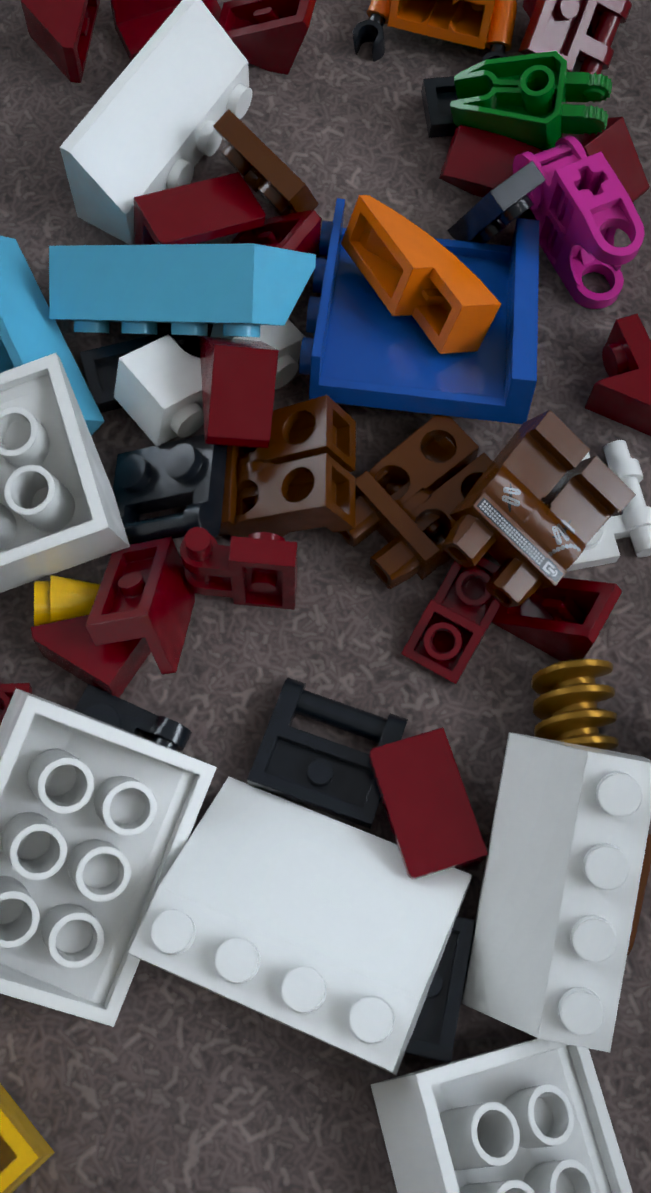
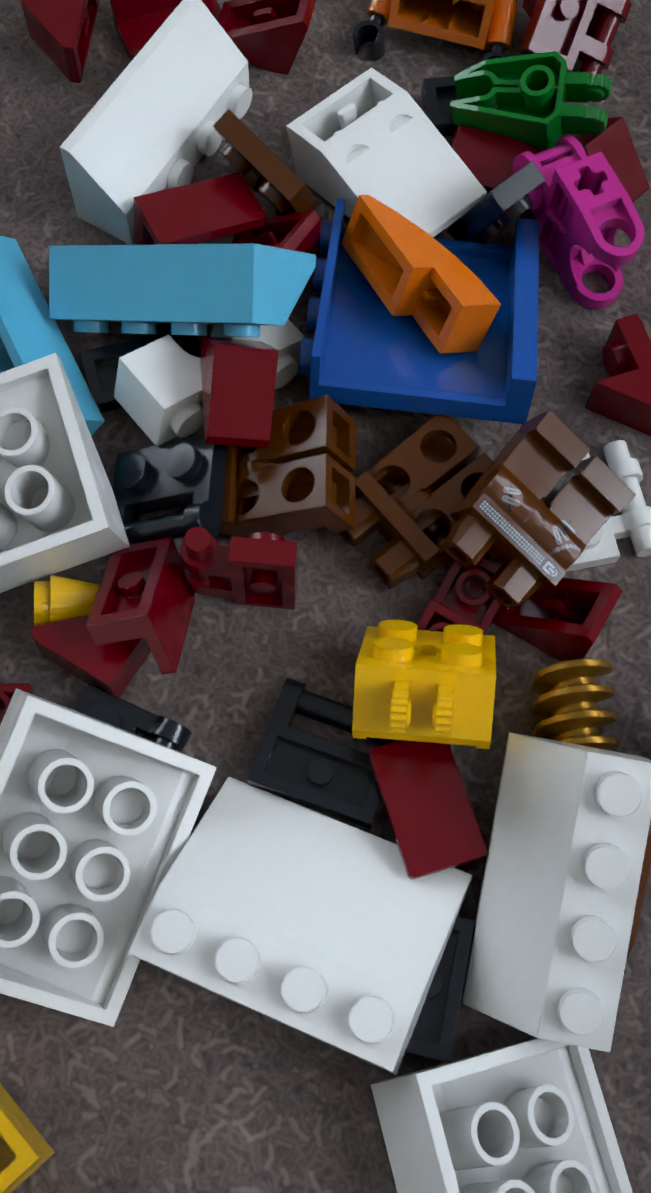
(382, 146): none -> white slope
(425, 684): none -> yellow hinge

